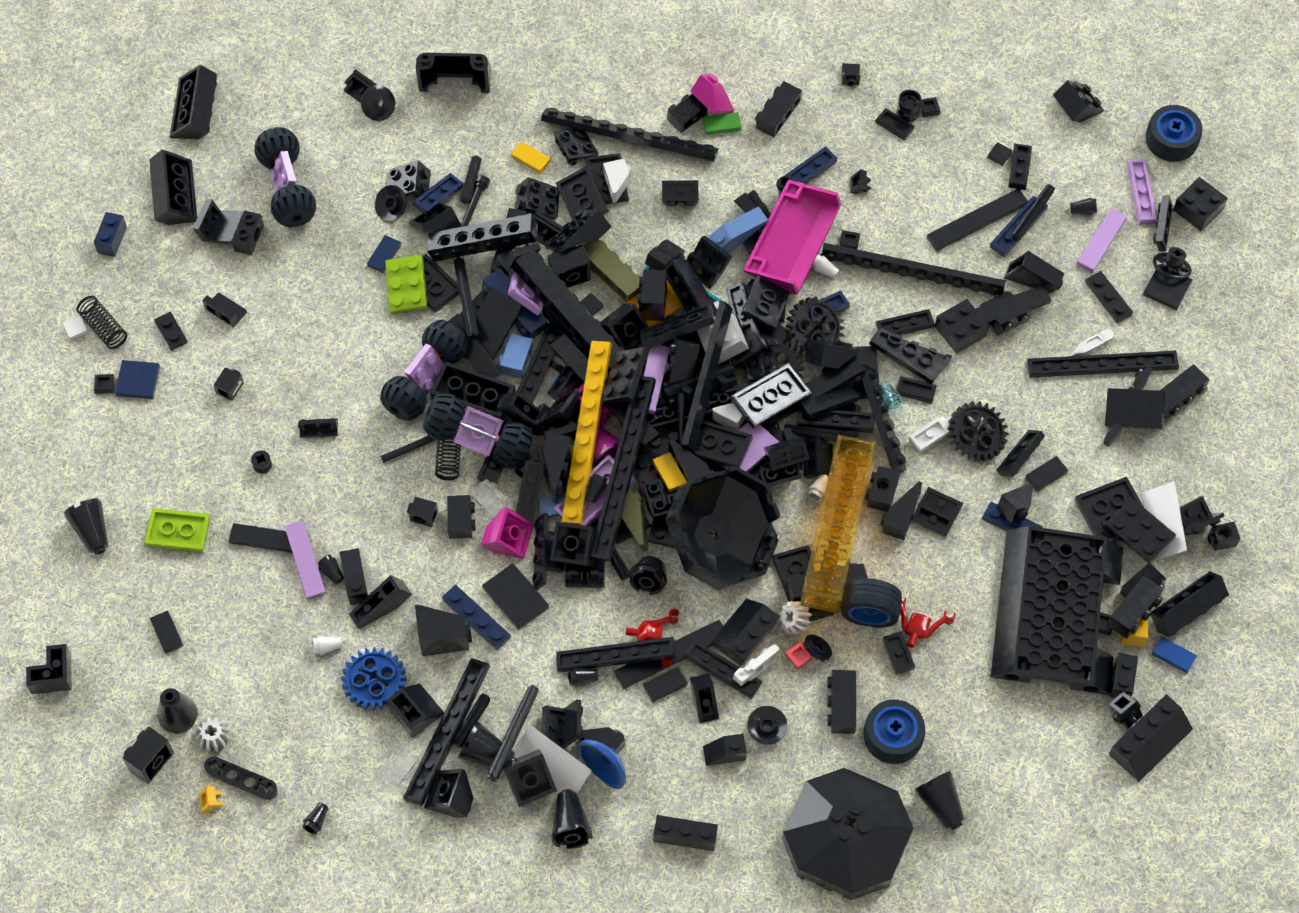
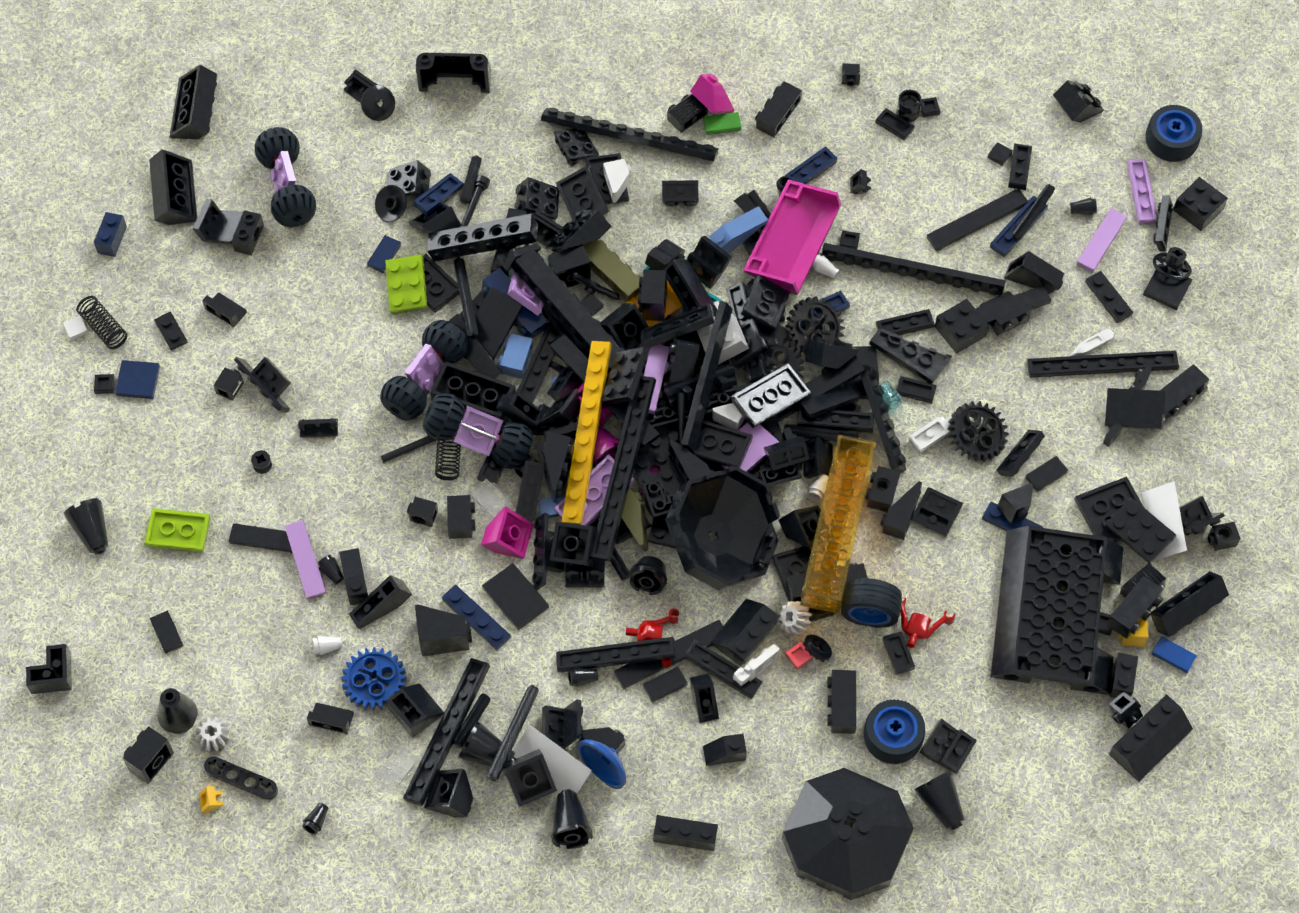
(268, 378): none -> black bracket
(330, 718): none -> black panel
(530, 157): yellow tile -> none
(593, 287): none -> black piece
(595, 487): black cone -> none
(669, 472): yellow tile -> none
(767, 716): black dish -> none
(801, 525): none -> black slope
(948, 746): none -> black slope

